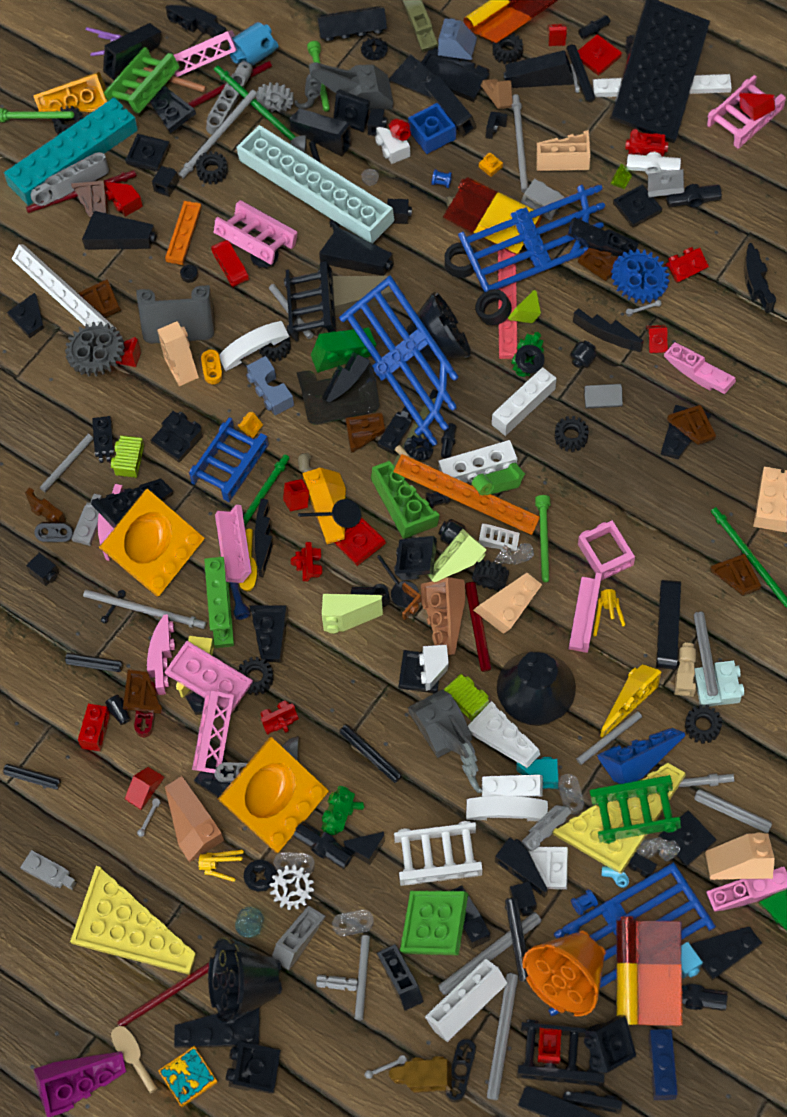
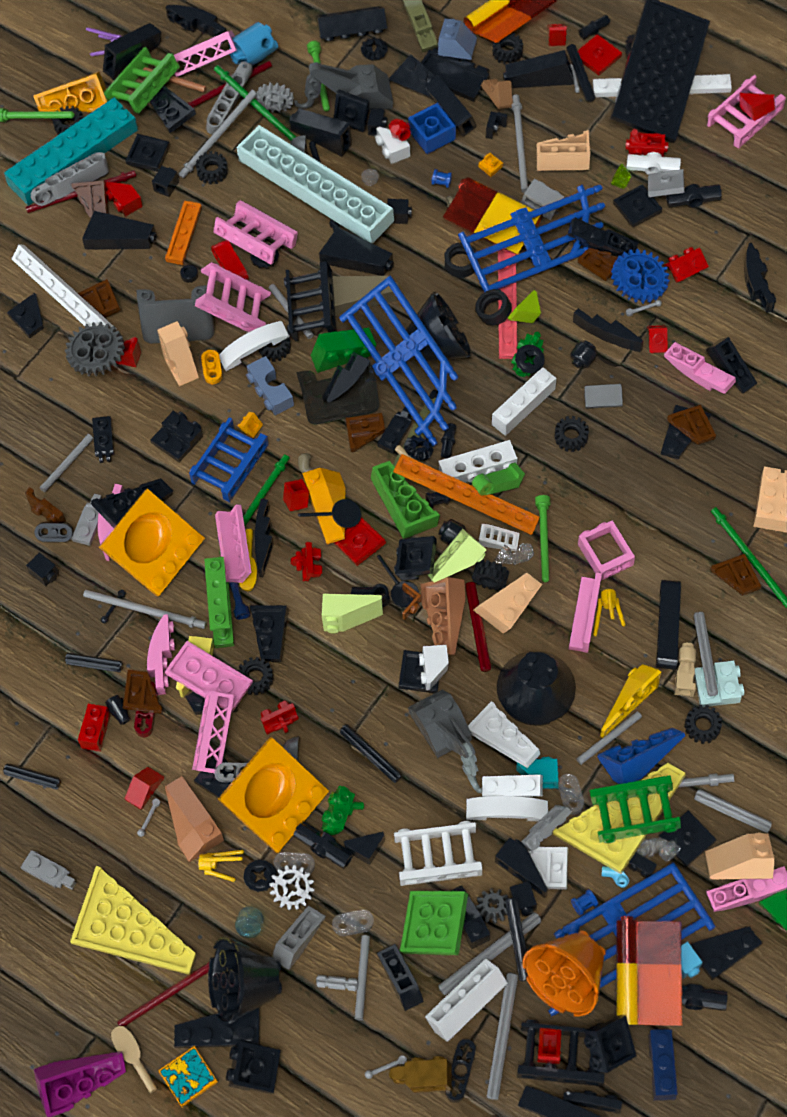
(128, 456): lime brick -> none
(221, 308): none -> bright pink fence
(468, 698): lime brick -> none
(492, 898): none -> dark grey gear
(729, 360): none -> black slope

